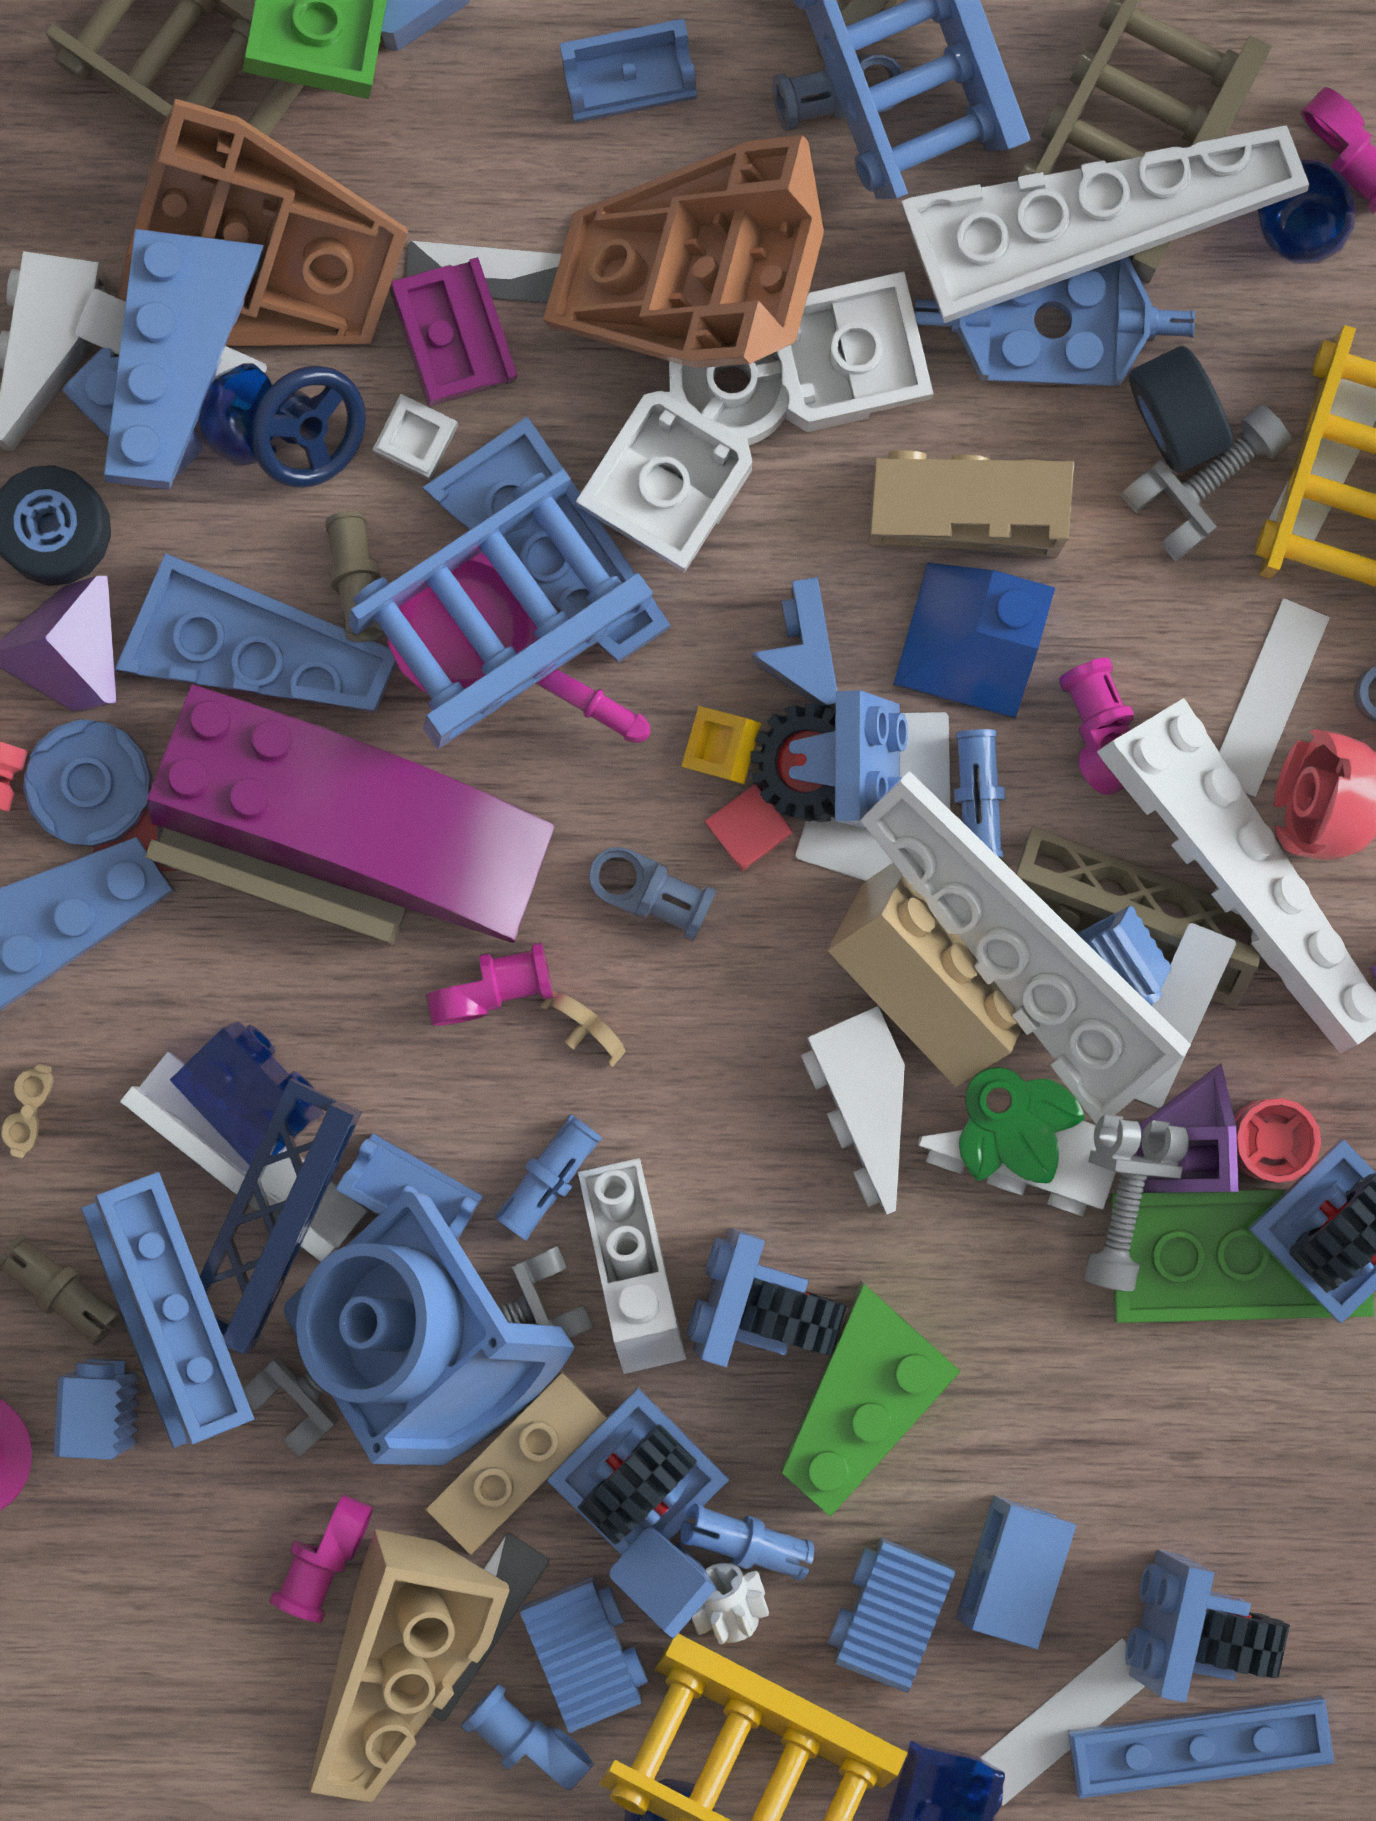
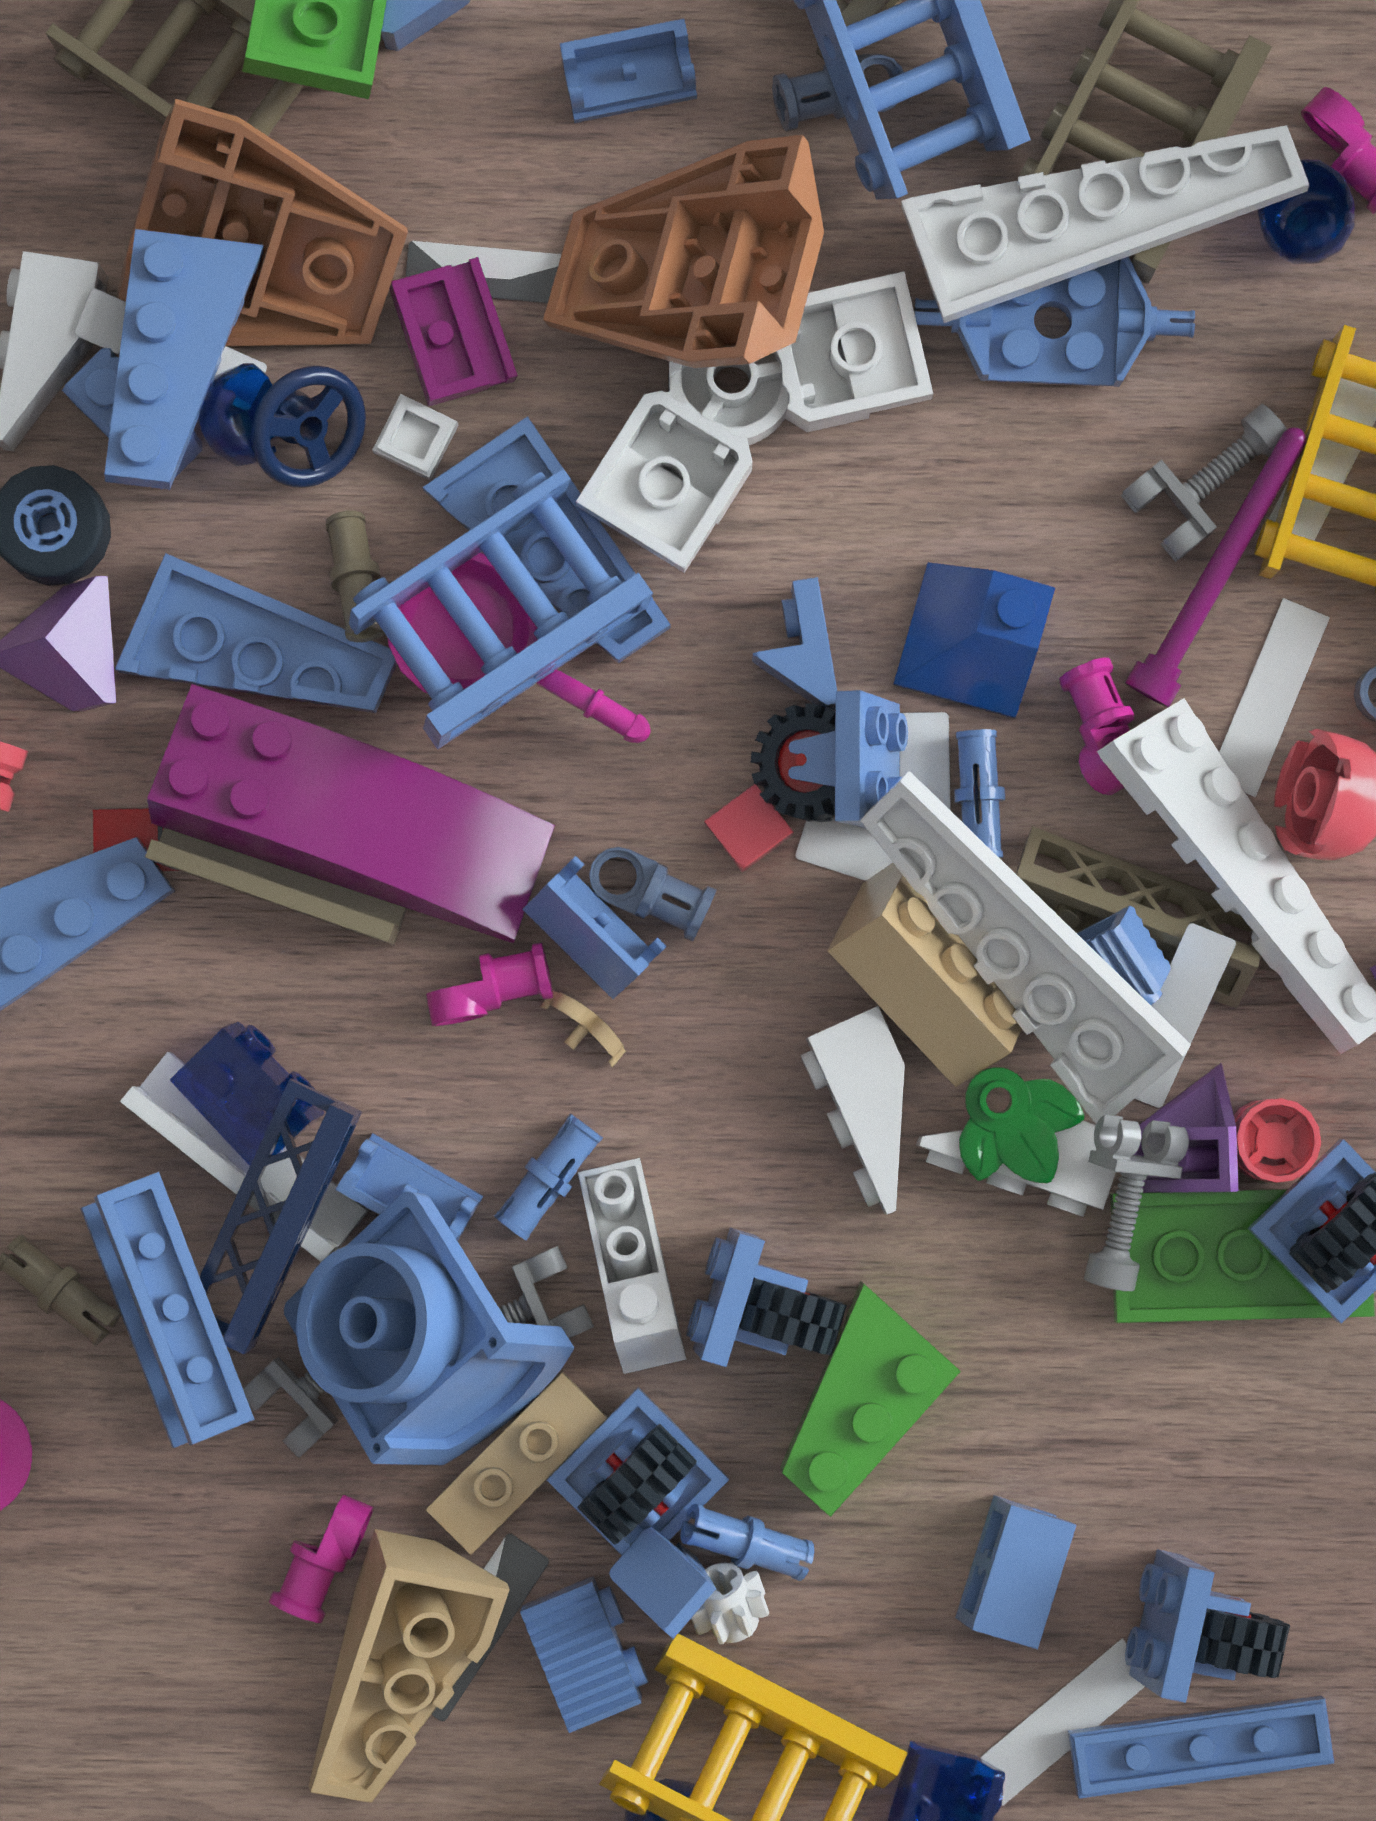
(22, 1128): tan piece -> none
(87, 783): medium blue tile -> none
(96, 1410): medium blue brick -> none
(517, 1736): medium blue connector -> none
(590, 931): none -> medium blue hinge
(721, 744): yellow plate -> none
(891, 1614): medium blue brick -> none
(971, 504): tan wedge -> none
(1159, 673): none -> magenta piece
(1181, 409): black wheel -> none

